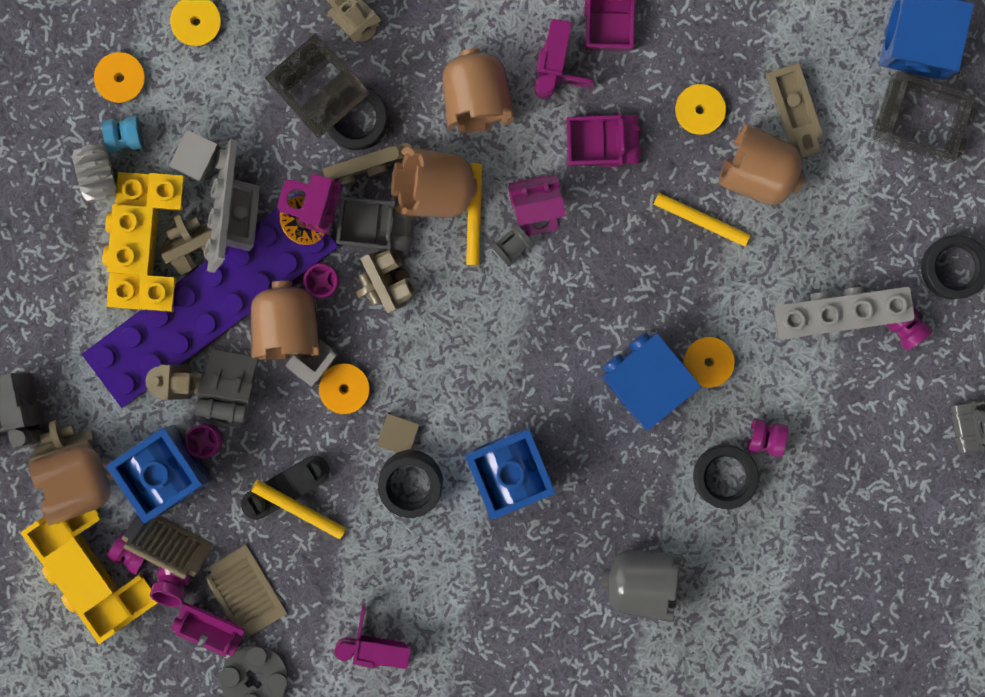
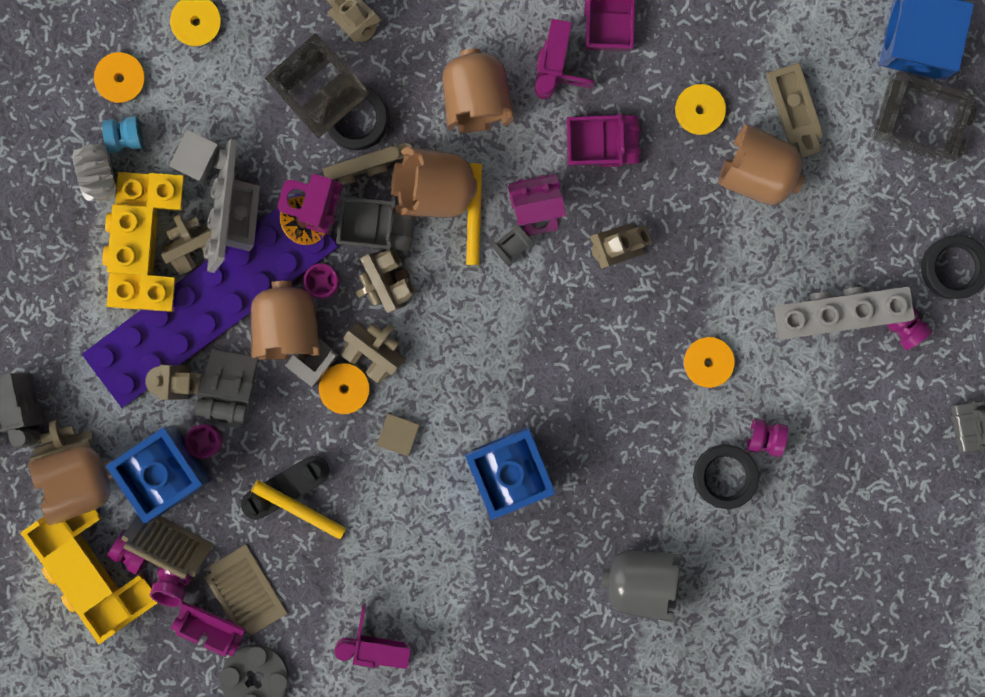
(375, 345): none -> dark tan hips
(410, 509): black tyre -> none
(619, 244): none -> dark tan hips
(649, 380): blue brick -> none
(701, 219): yellow bar -> none

